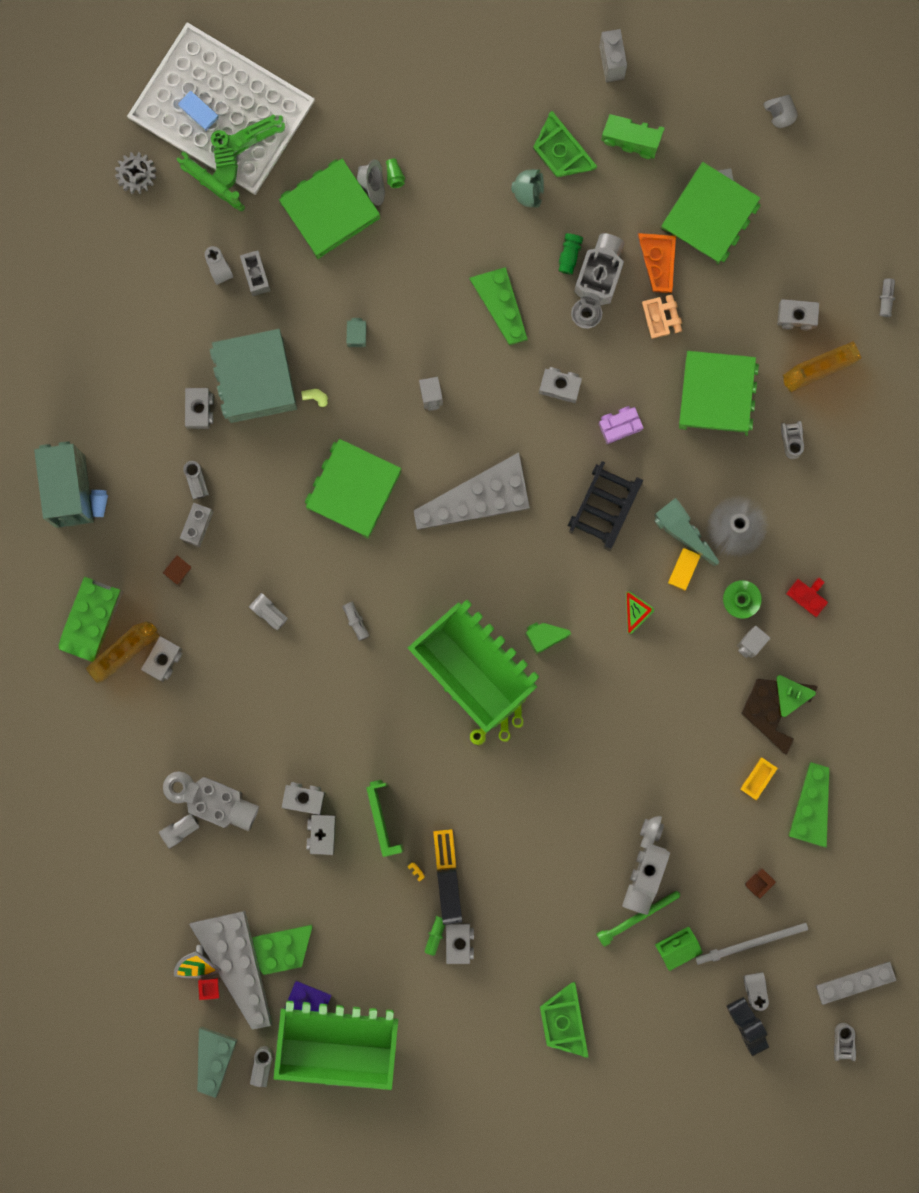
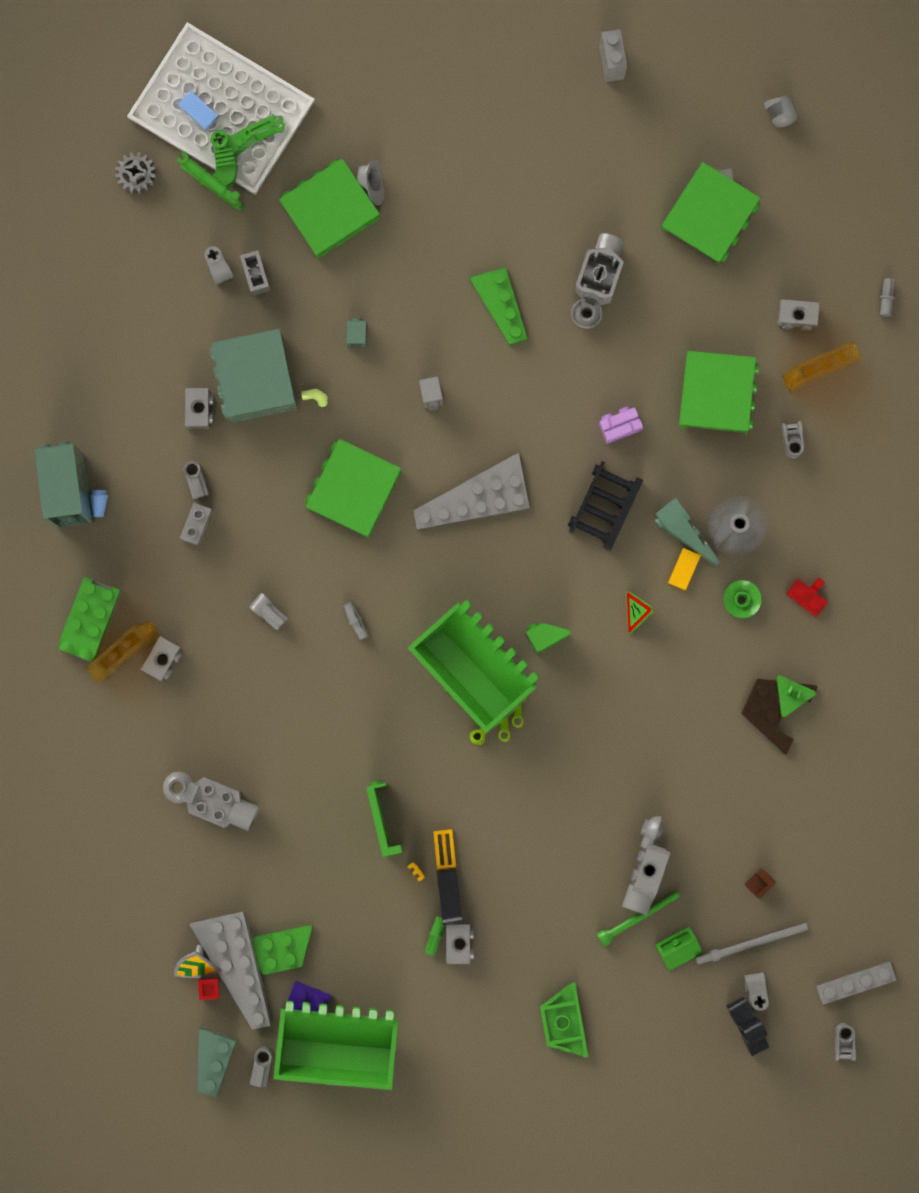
(176, 832): light grey piece -> none
(177, 570): reddish brown panel -> none
(292, 802): light grey brick -> none
(327, 844): light grey brick -> none
(395, 176): bright green cone -> none
(528, 187): sand green cylinder -> none
(561, 150): bright green wing -> none
(568, 393): light grey brick -> none
(570, 253): green axle -> none
(631, 136): bright green wedge -> none
(656, 318): light nougat plate -> none
(659, 260): orange wing -> none
(753, 642): light grey brick -> none
(758, 778): yellow tile -> none
(812, 808): bright green wing -> none

